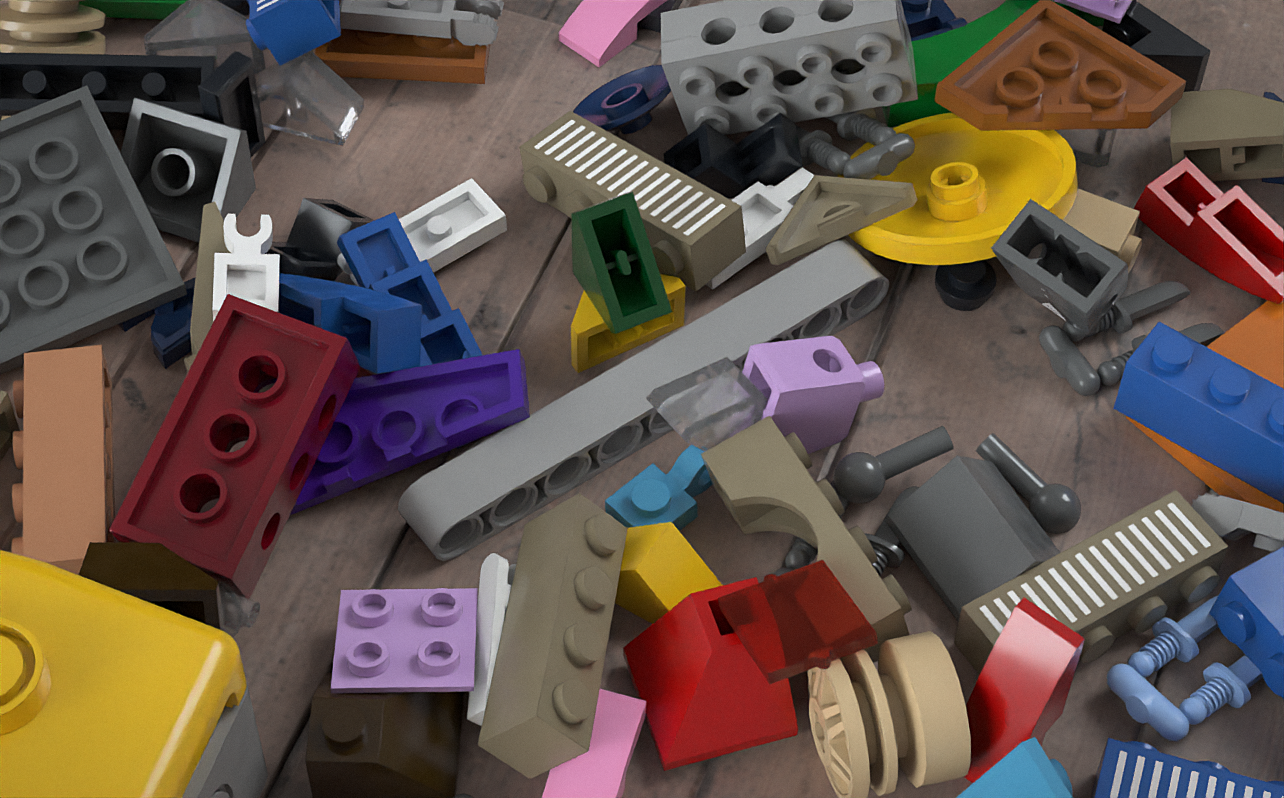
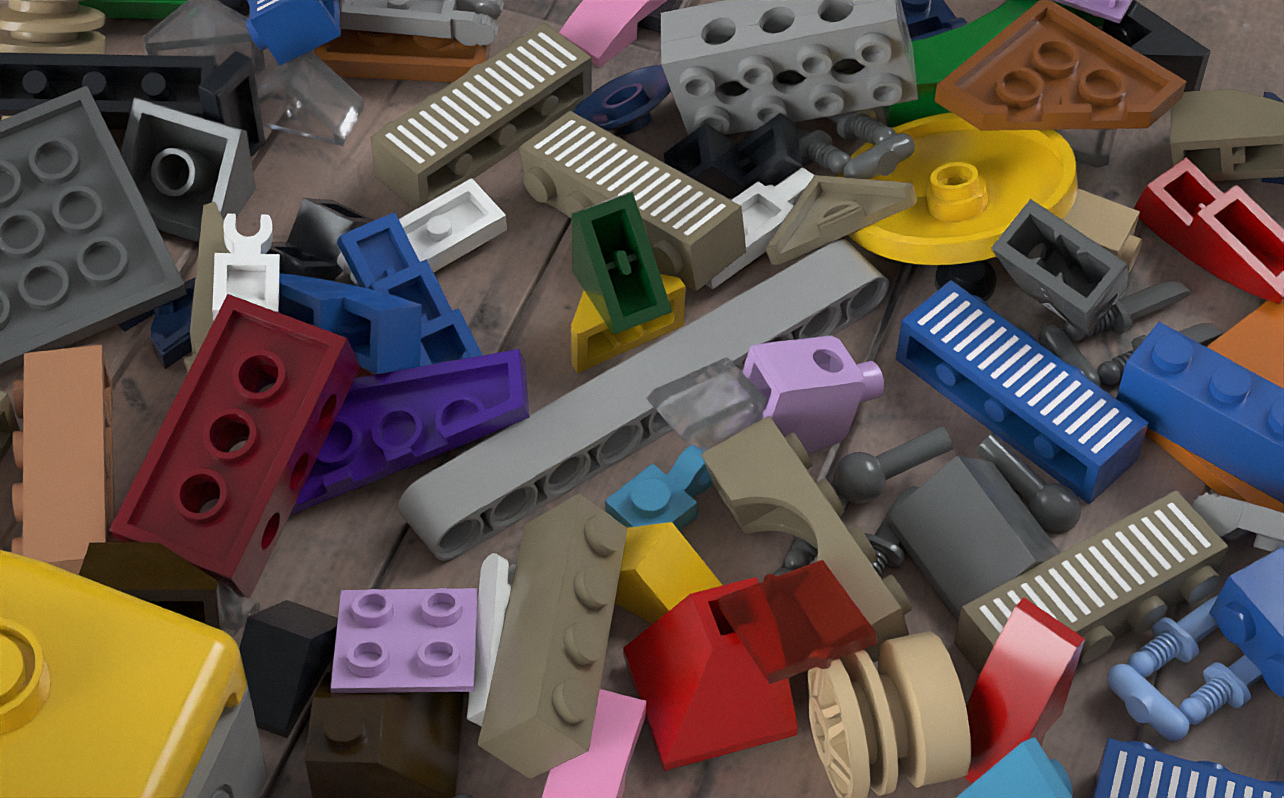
(284, 660): none -> black slope
(481, 116): none -> dark tan brick
(1021, 391): none -> blue brick

